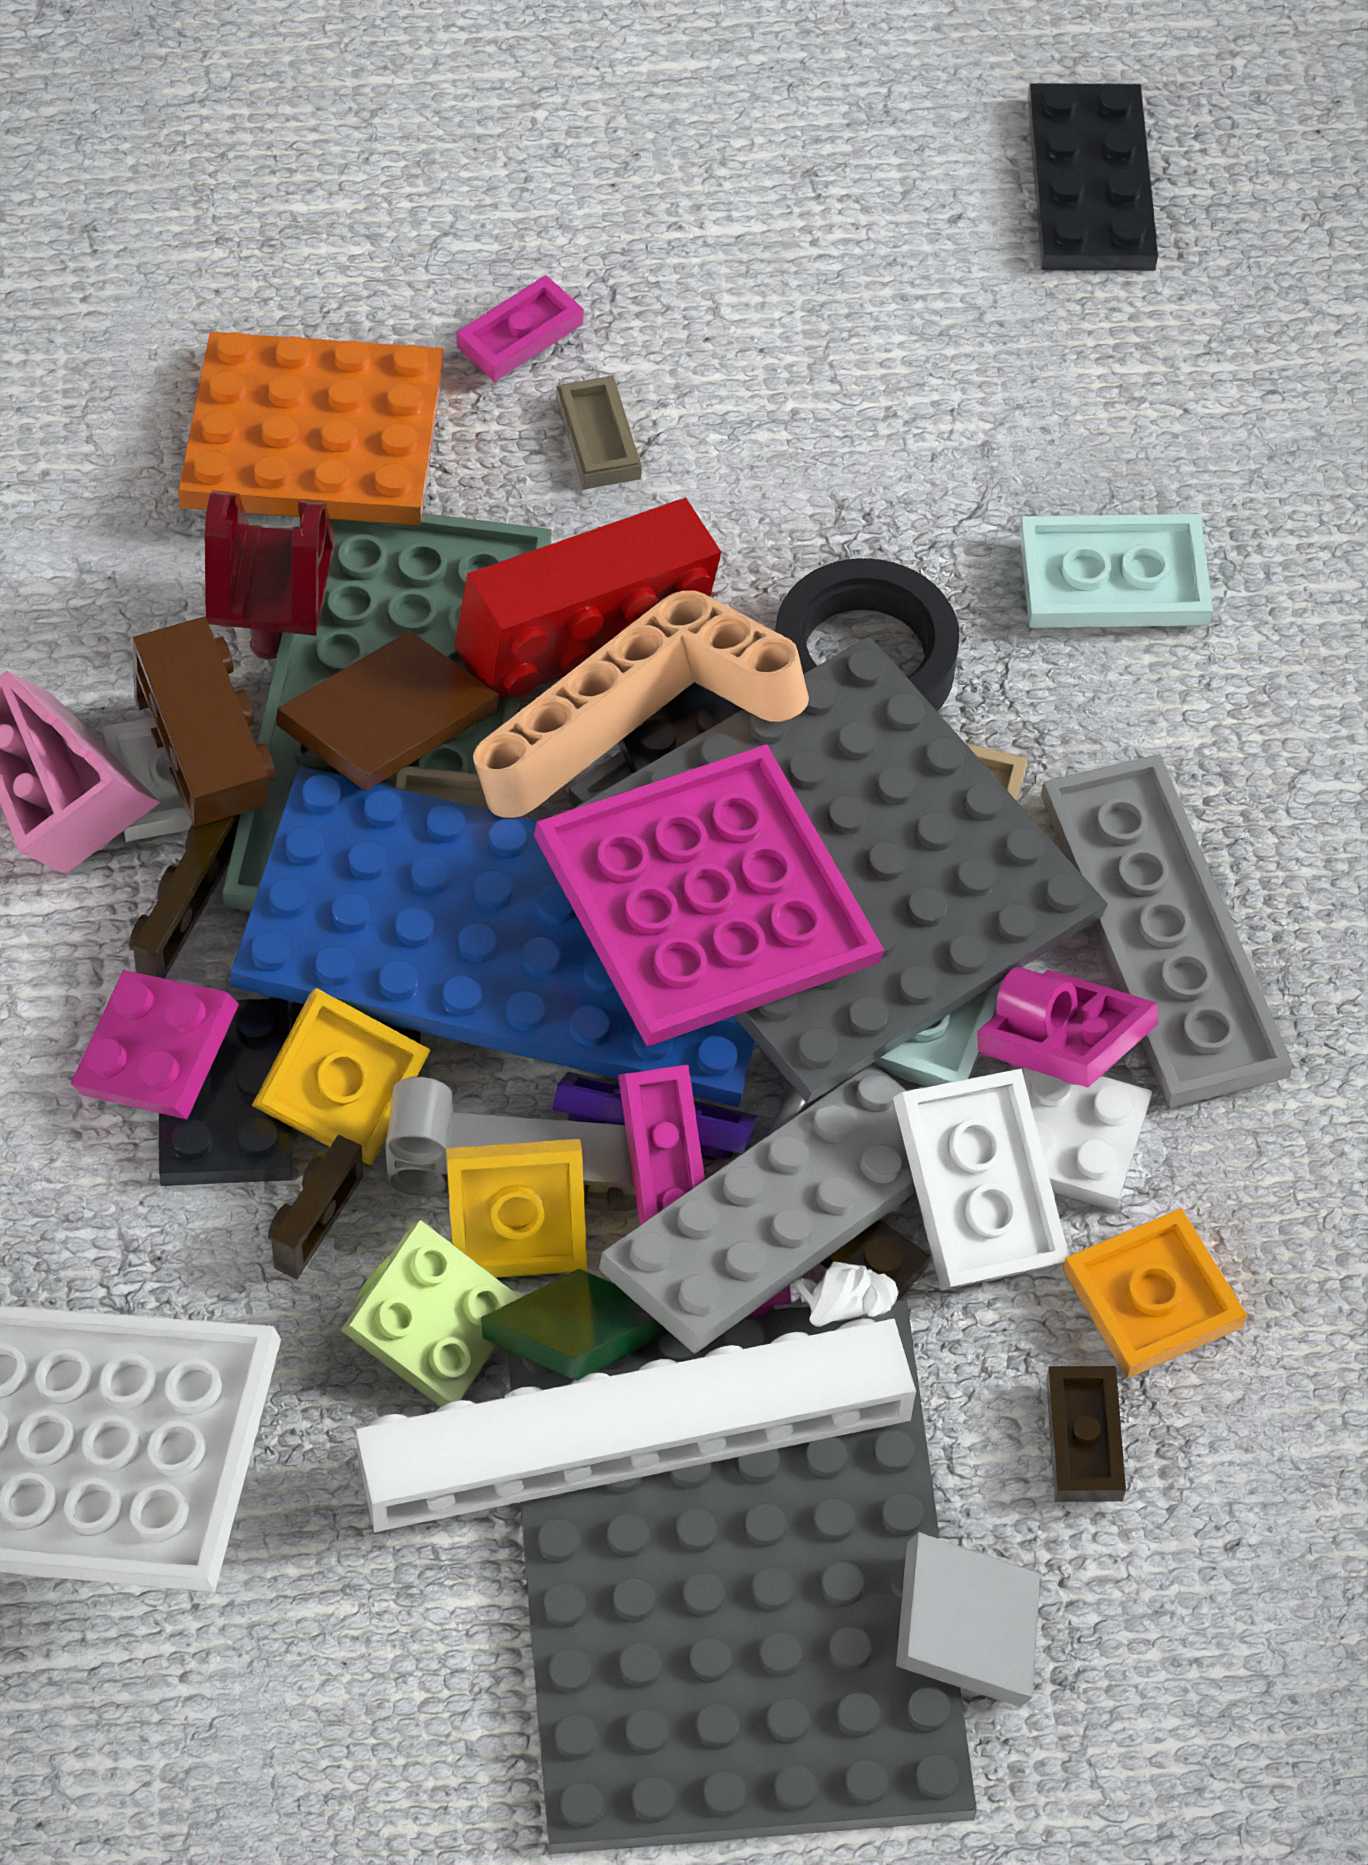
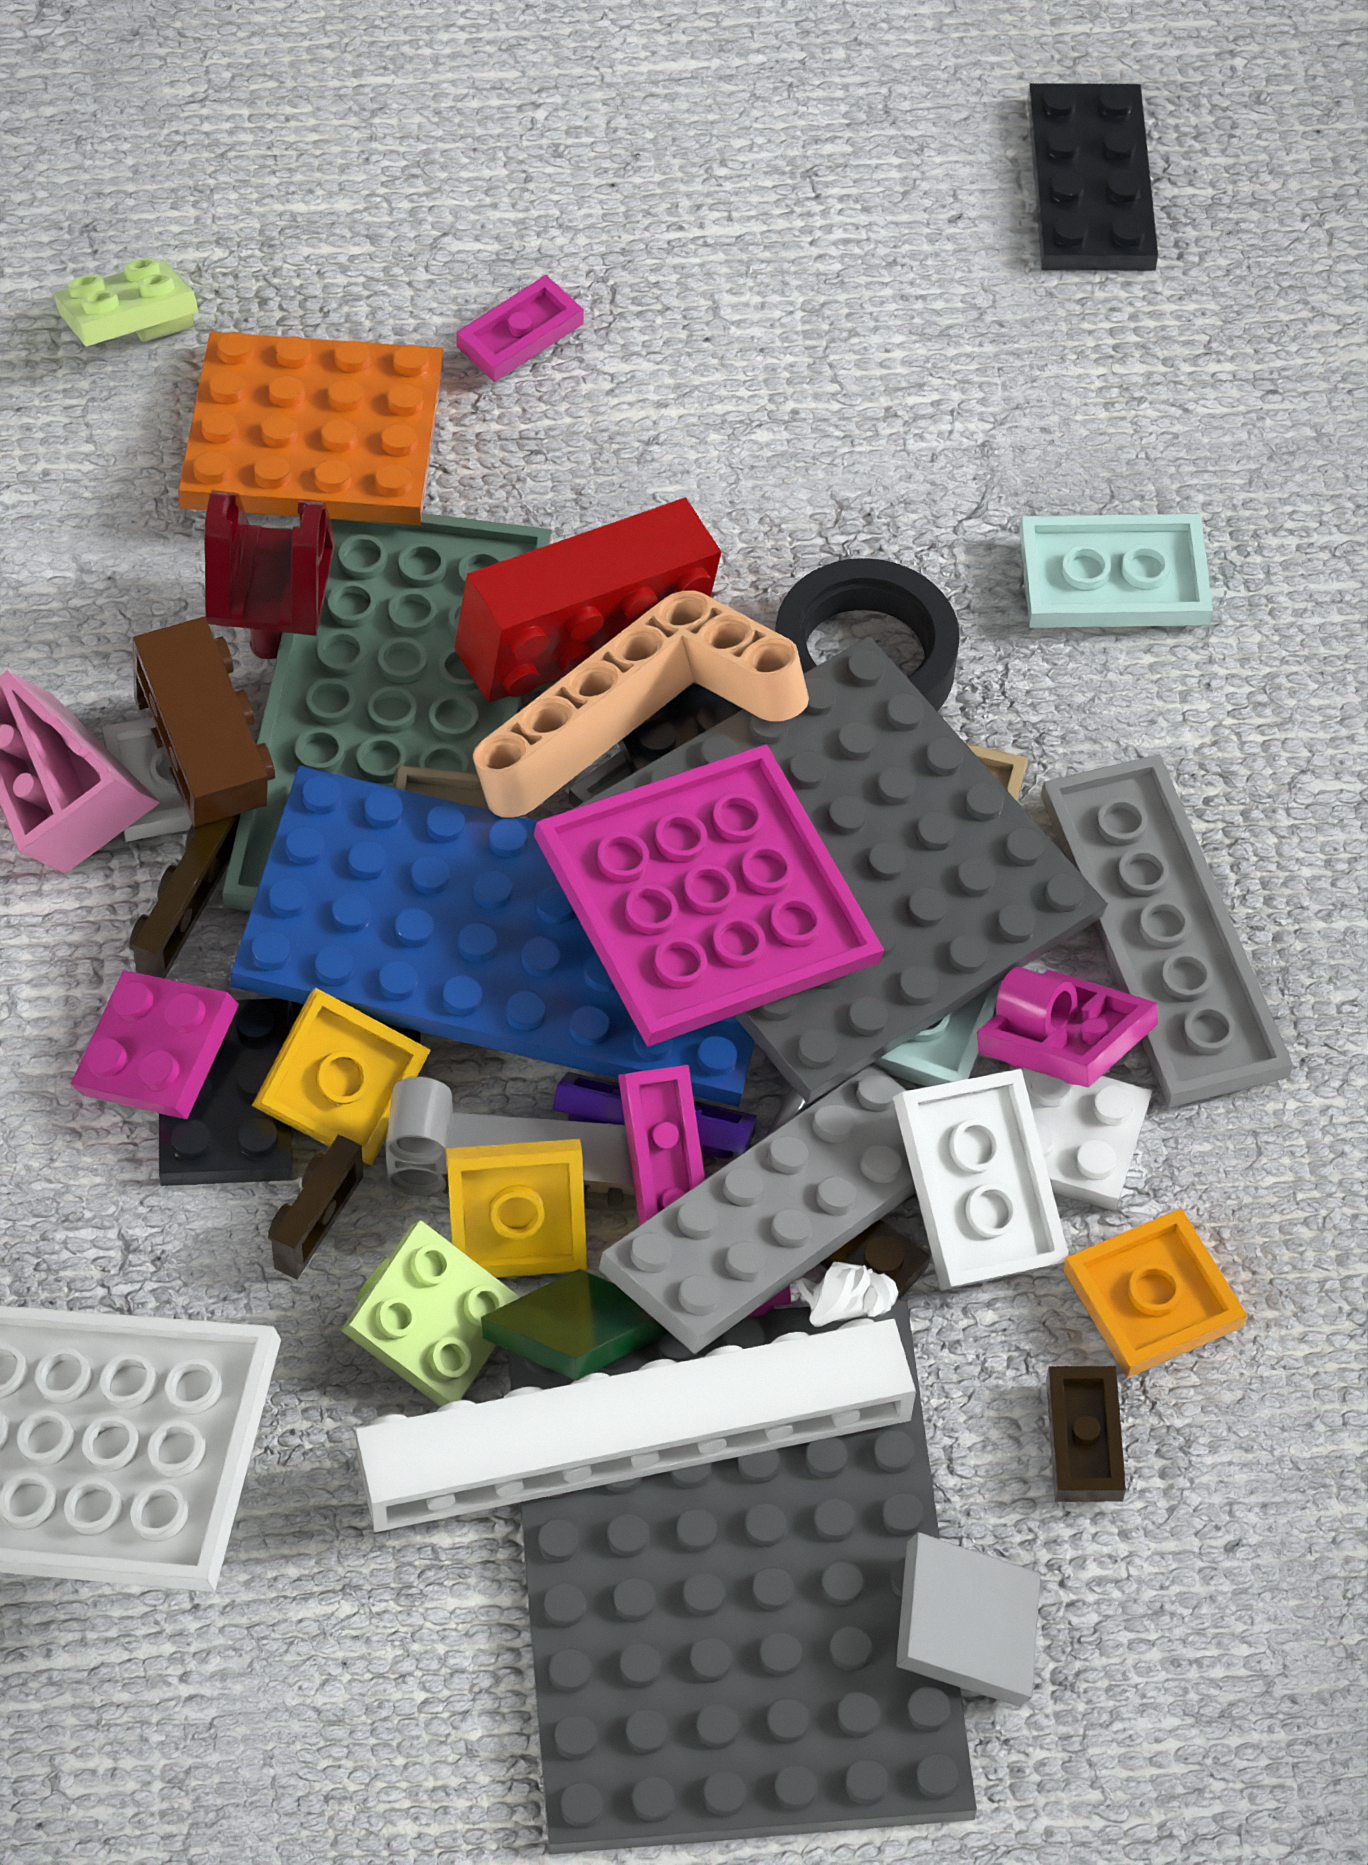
(141, 300): none -> yellowish green plate
(387, 710): reddish brown tile -> none
(598, 432): dark tan tile -> none

